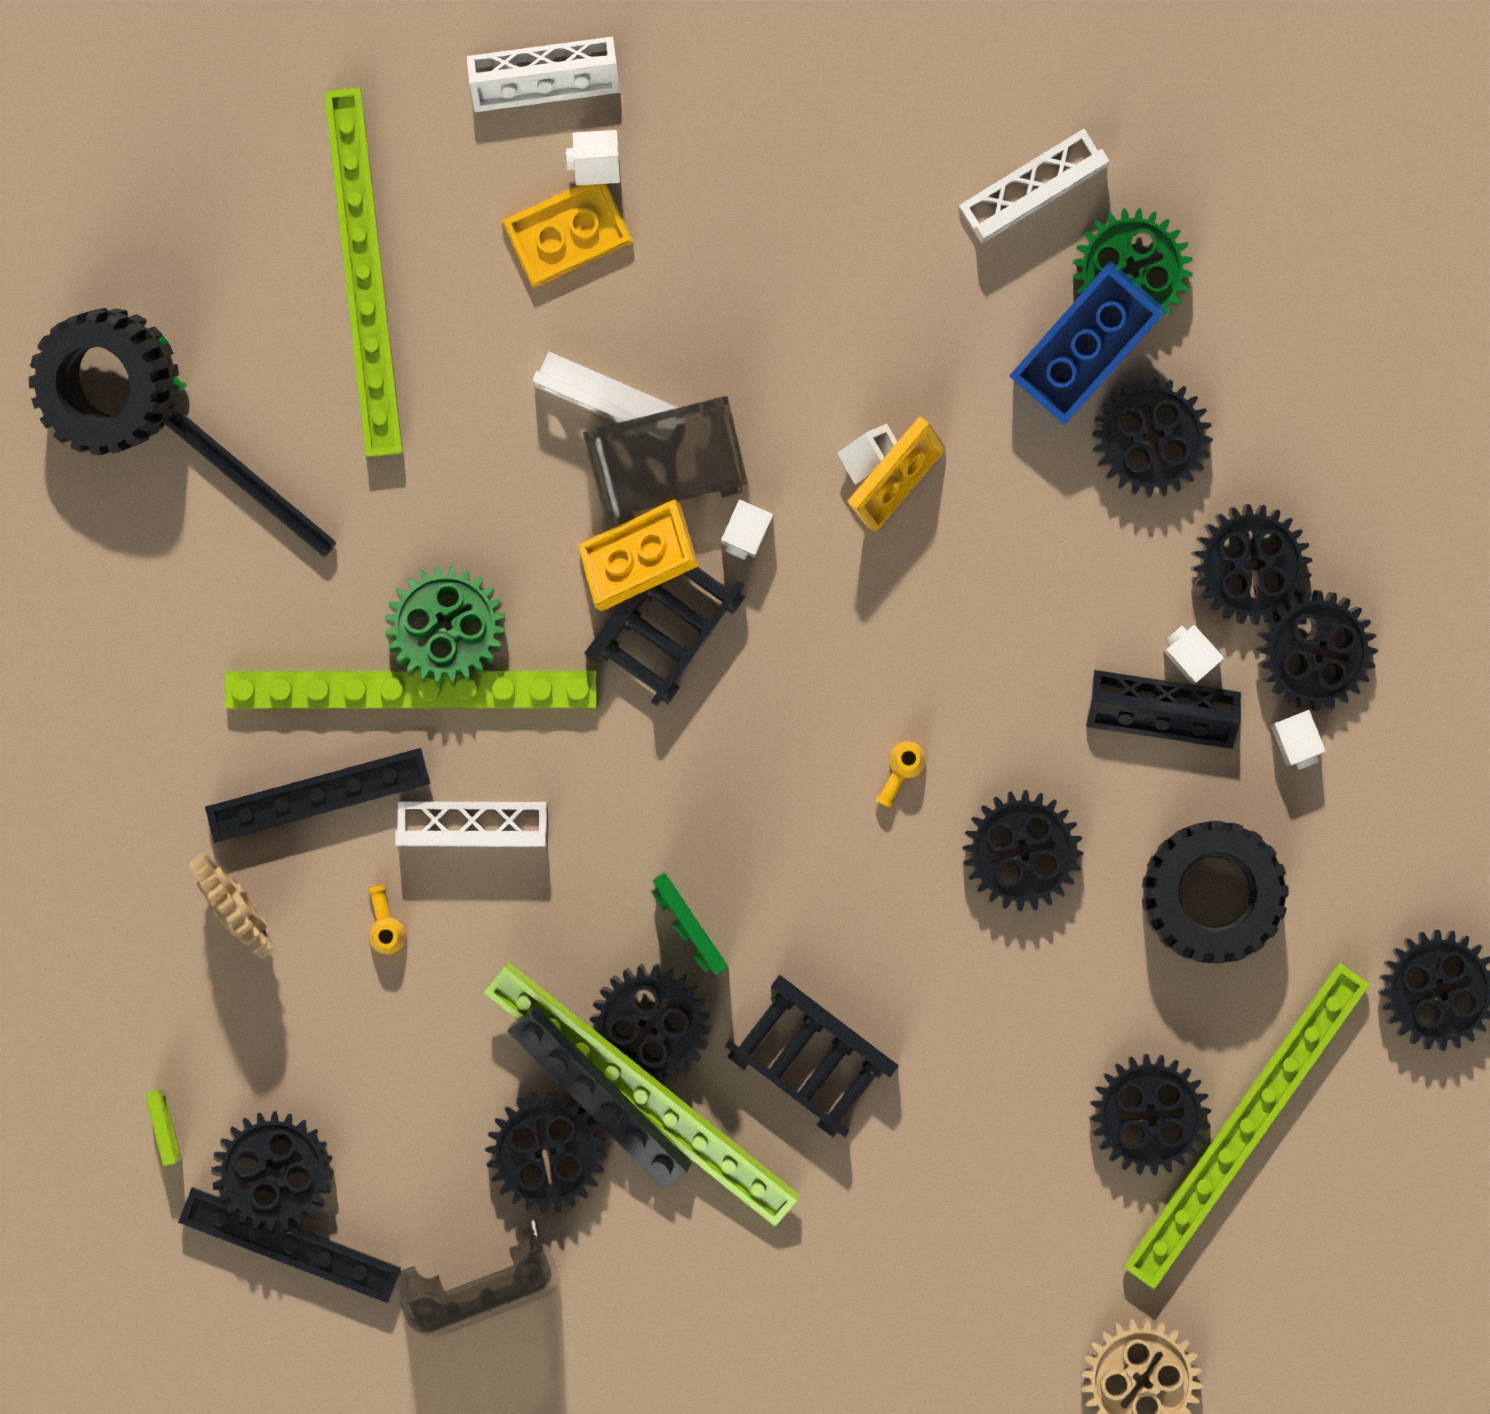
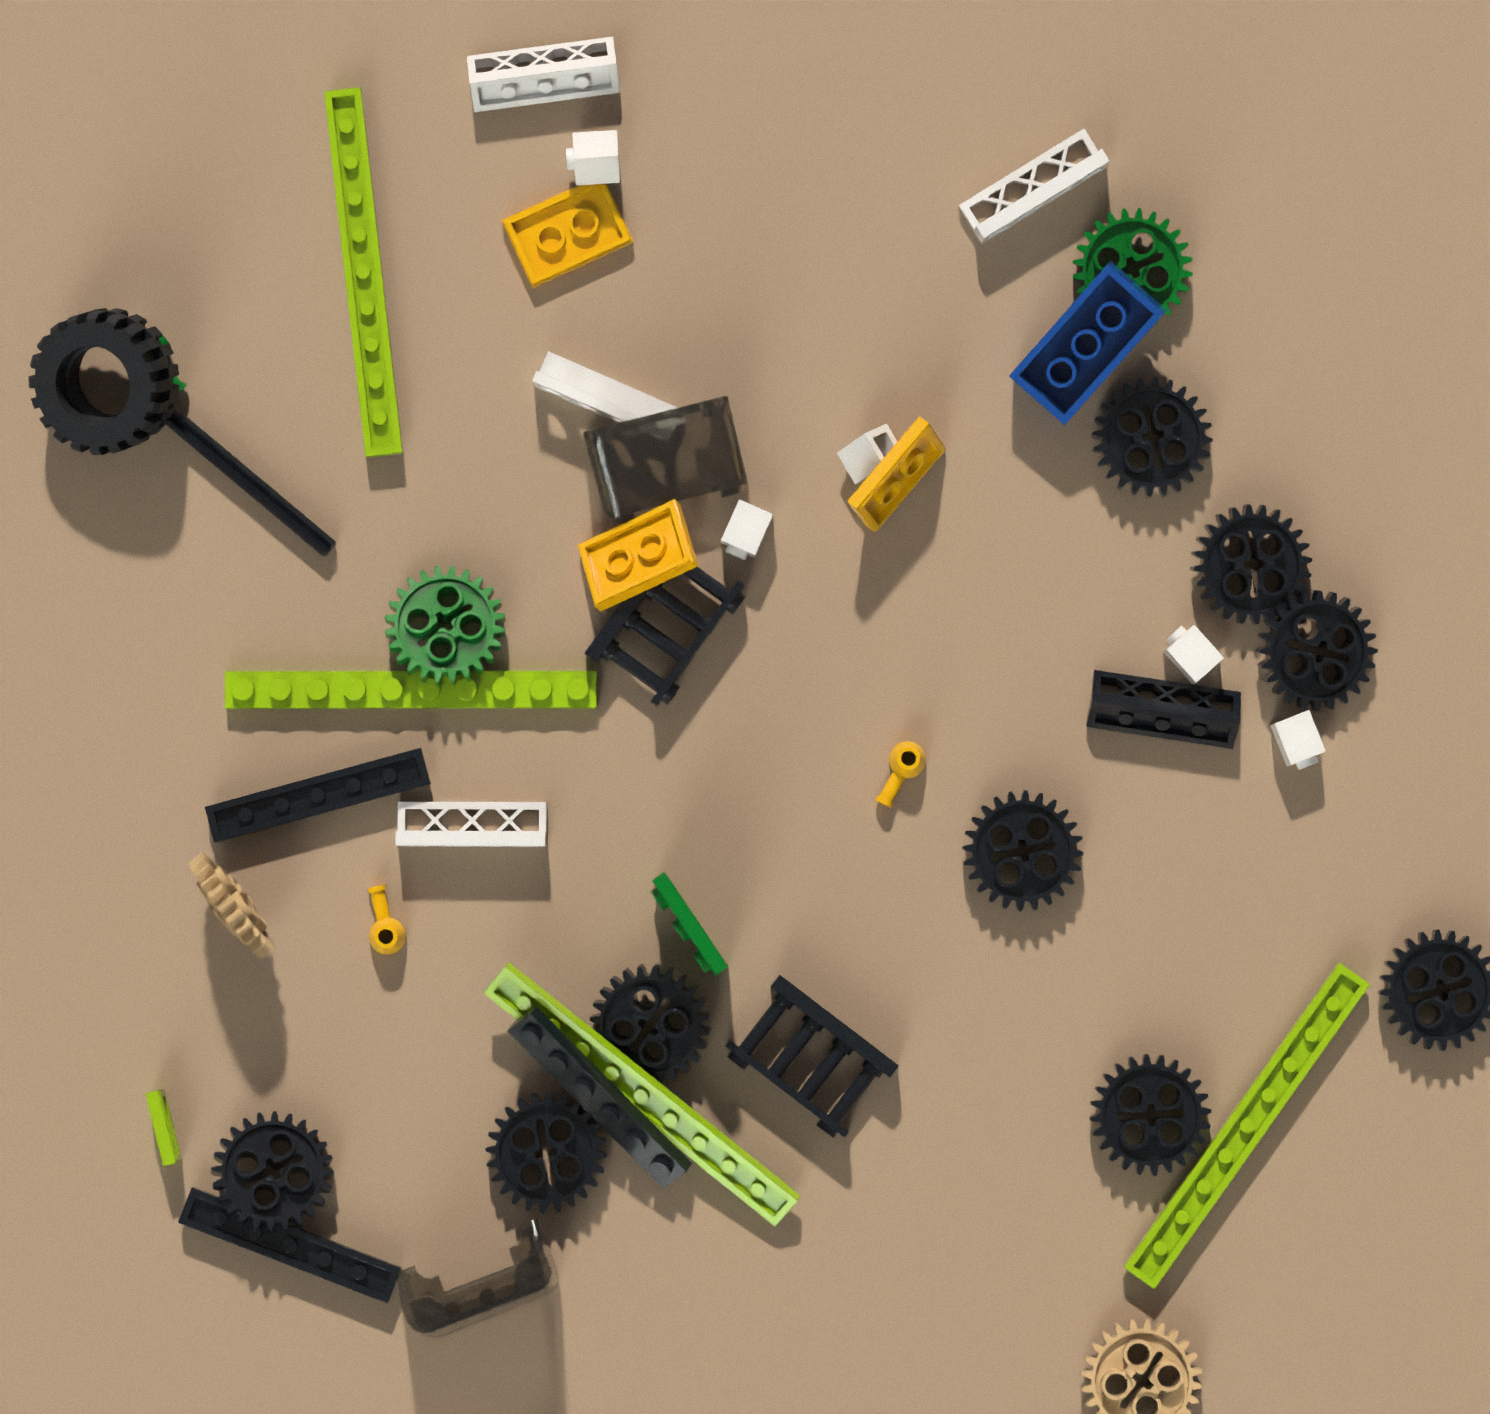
(1265, 883): black tyre -> none

